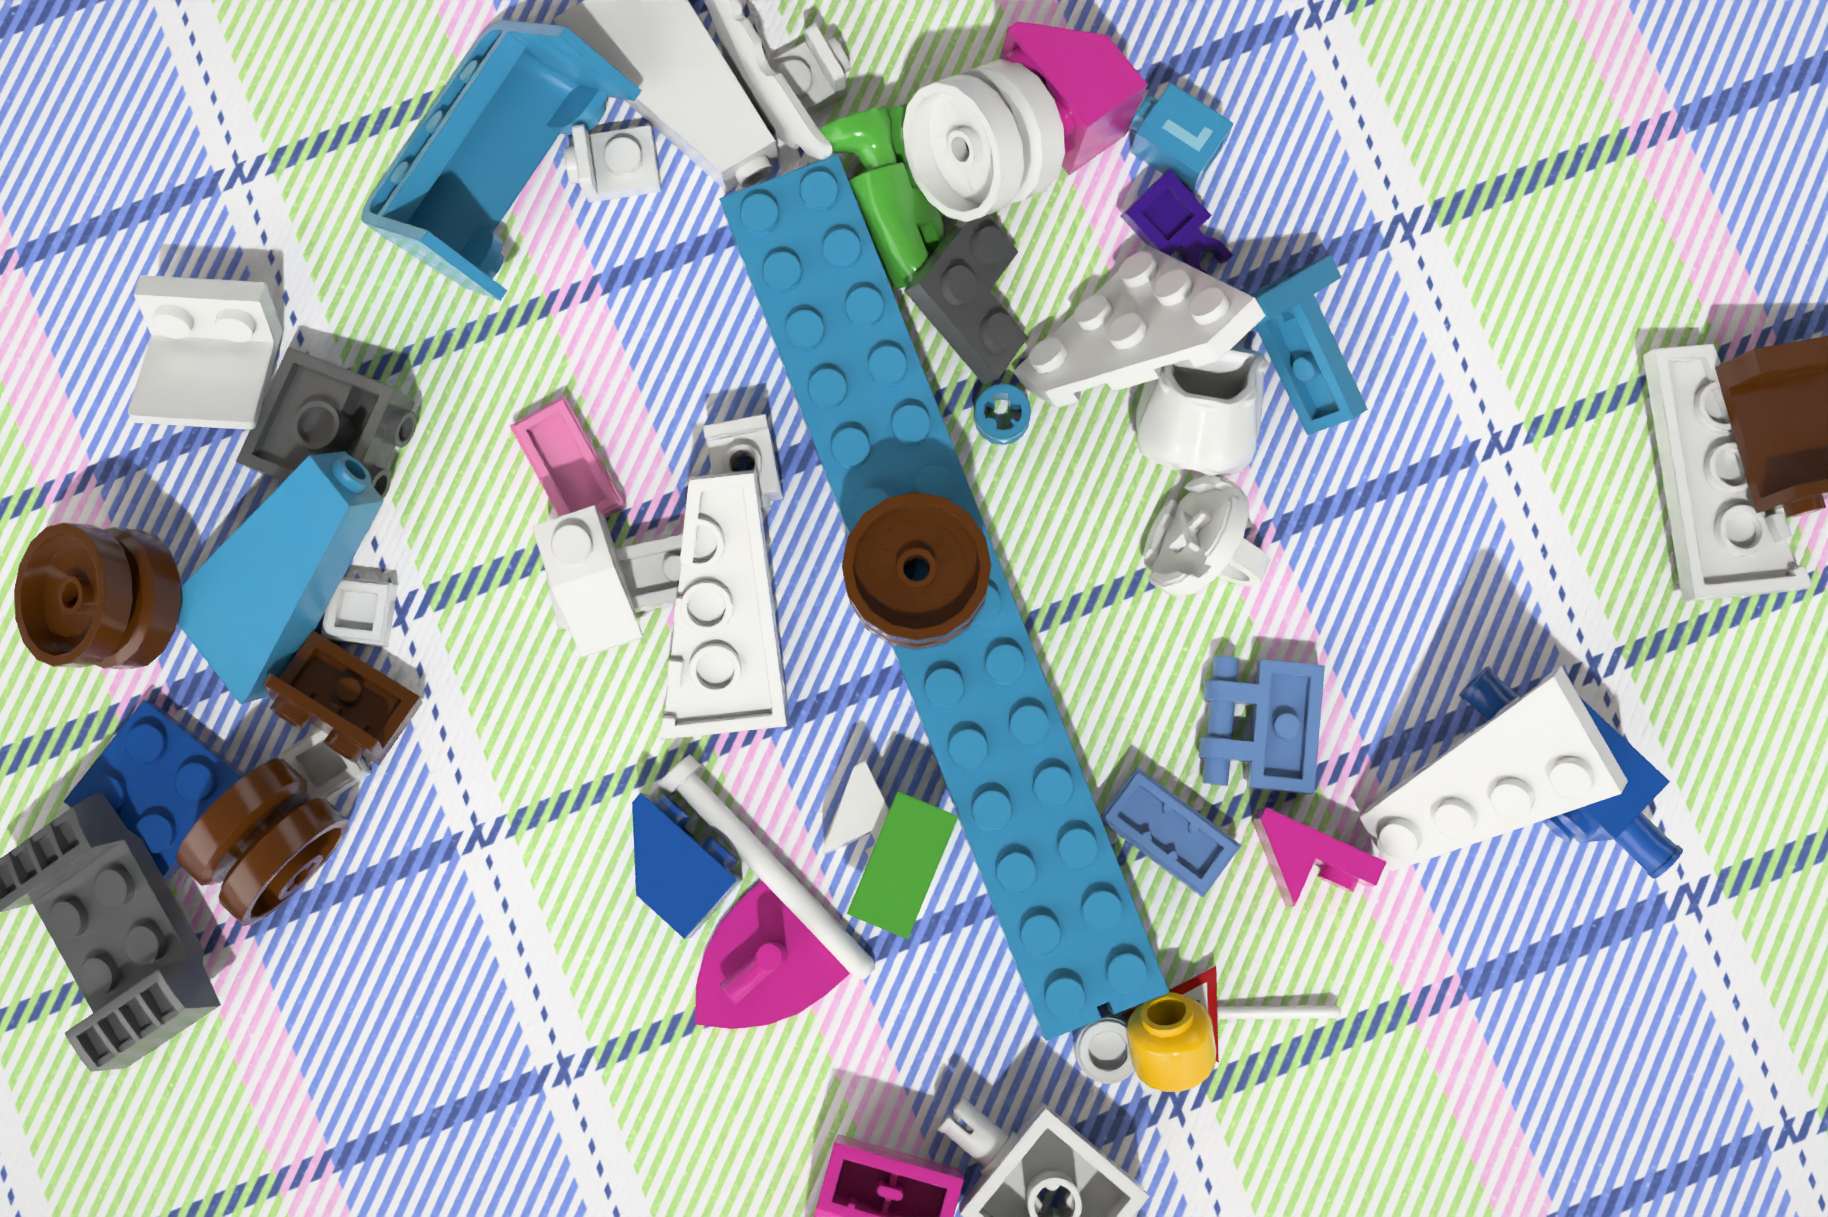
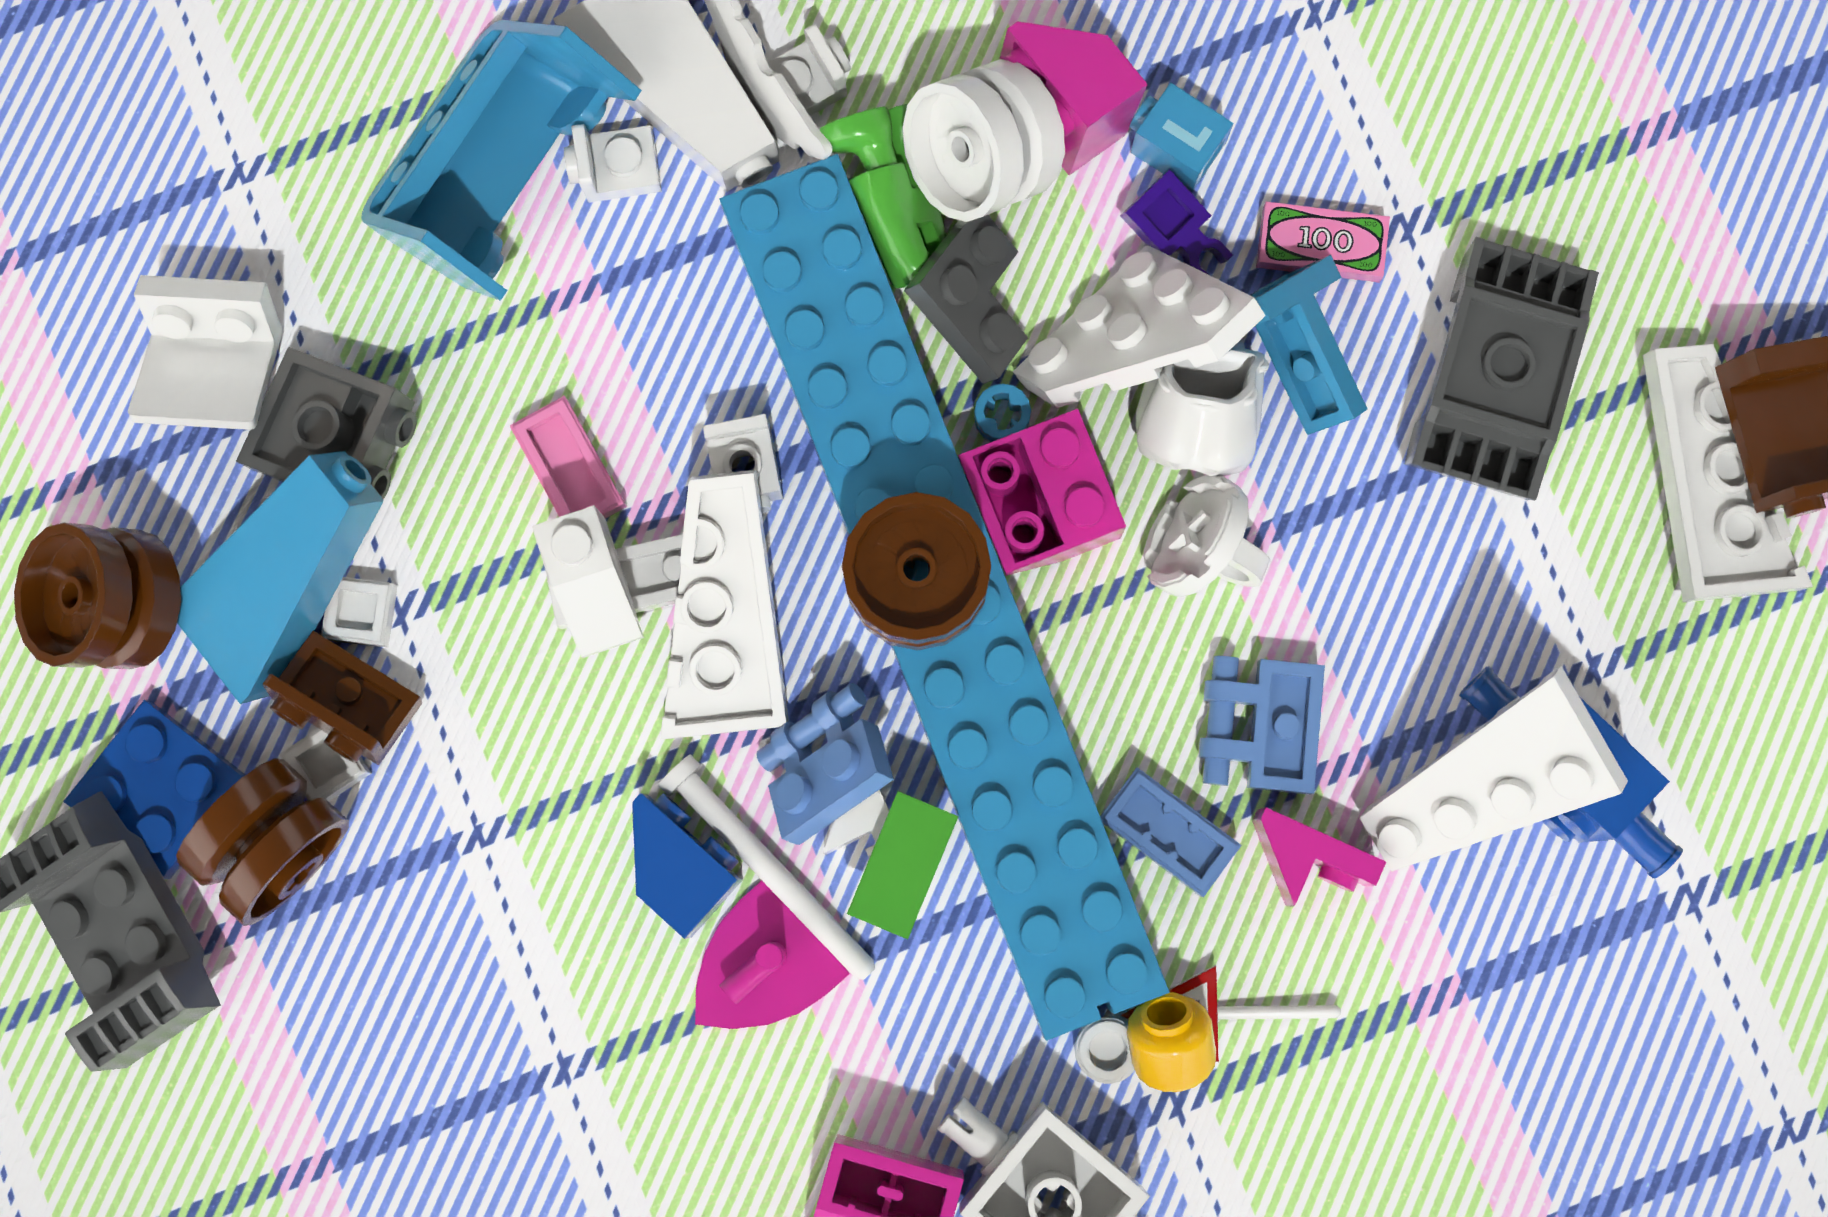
(834, 777): none -> medium blue plate
(1043, 494): none -> dark pink slope
(1303, 234): none -> bright pink tile
(1504, 369): none -> dark grey plate

